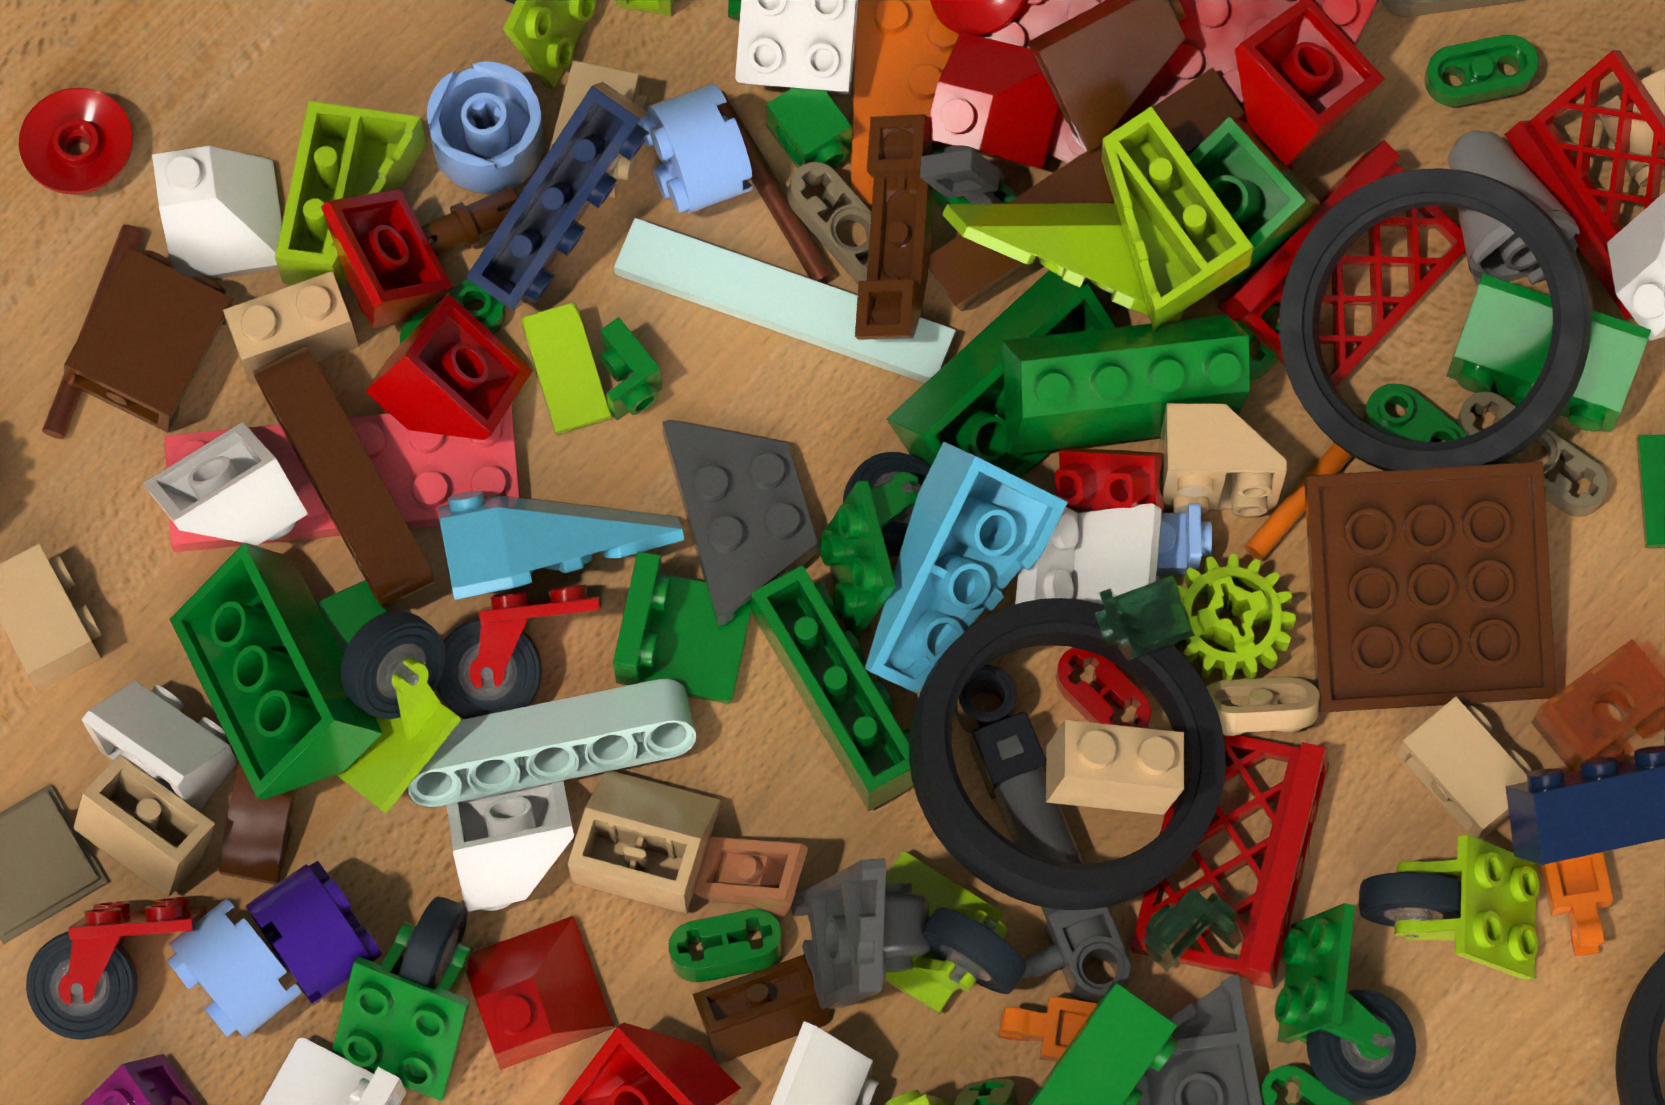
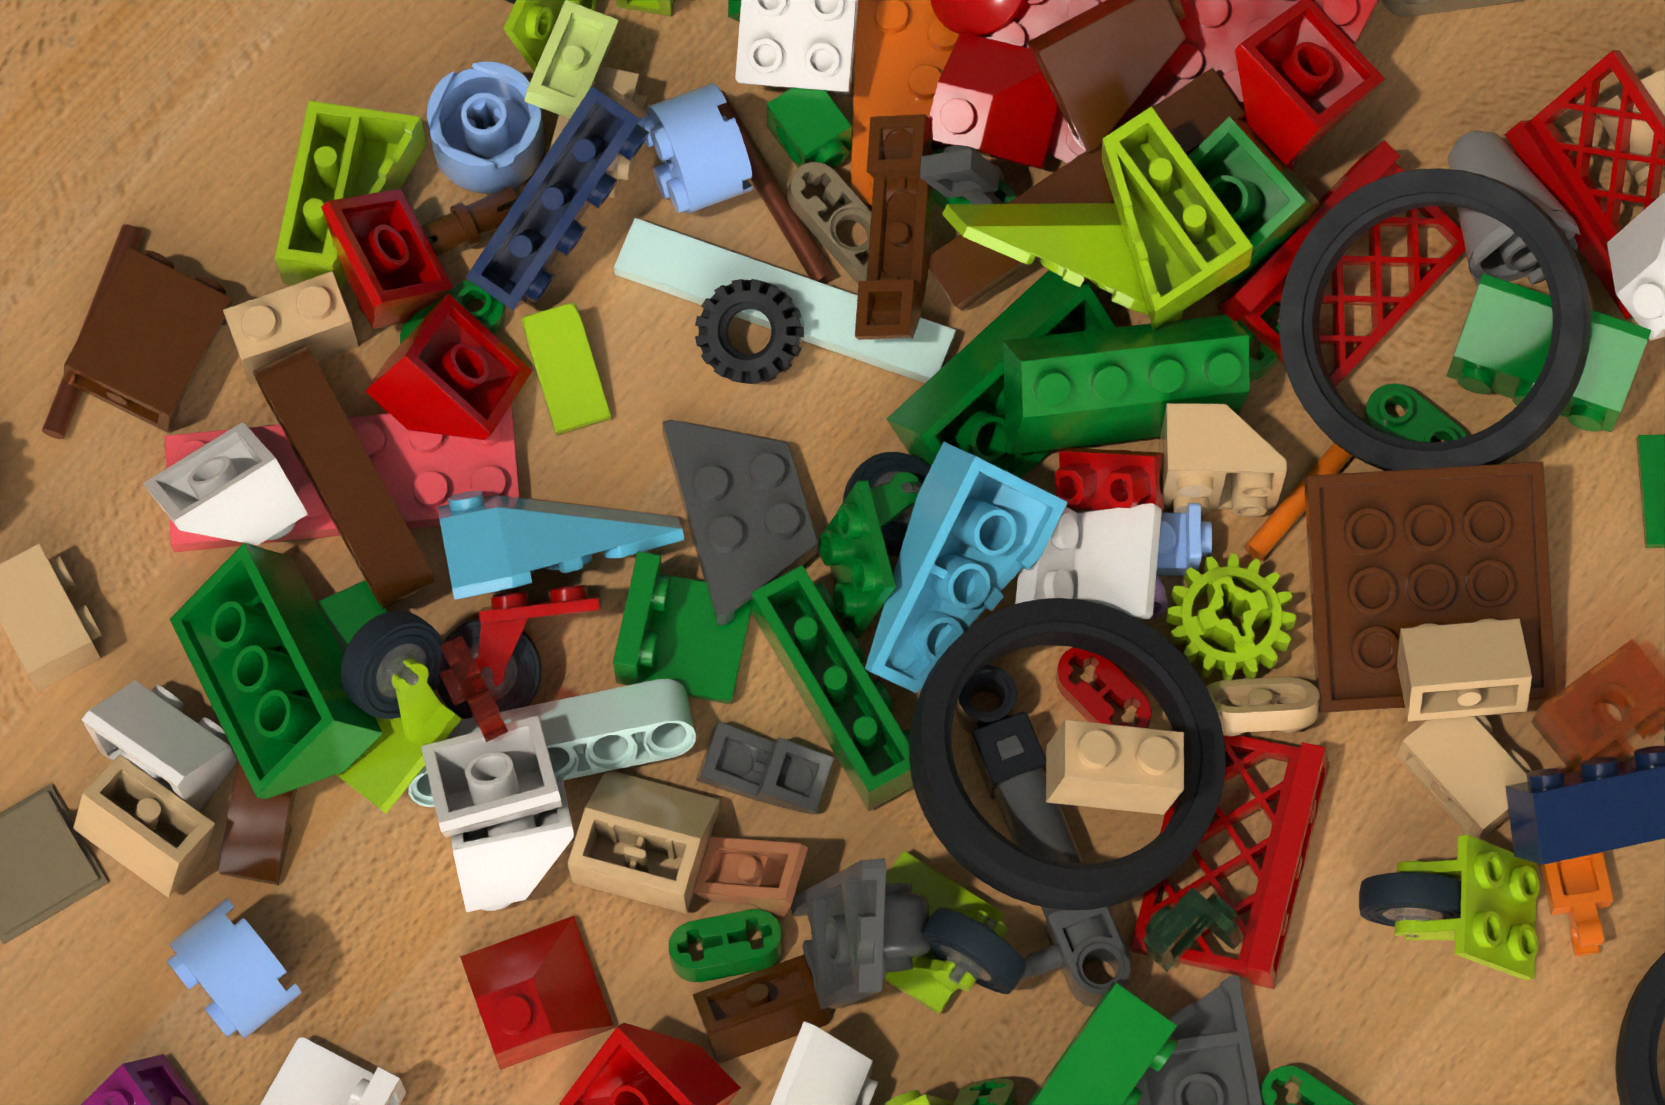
(70, 119): red dish -> none
(86, 978): plate -> none
(218, 211): white slope -> none
(313, 930): dark purple brick -> none
(411, 1019): green plate -> none
(467, 684): none -> clear red plate
(492, 780): none -> white slope
(571, 59): none -> yellowish green plate
(628, 360): green bracket -> none
(714, 326): none -> black tyre
(764, 769): none -> dark grey slope
(1052, 1028): orange plate -> none
(1144, 618): clear green bracket -> none
(1353, 1038): plate -> none
(1464, 669): none -> tan brick
(1478, 71): green plate -> none
(1576, 462): dark tan beam -> none

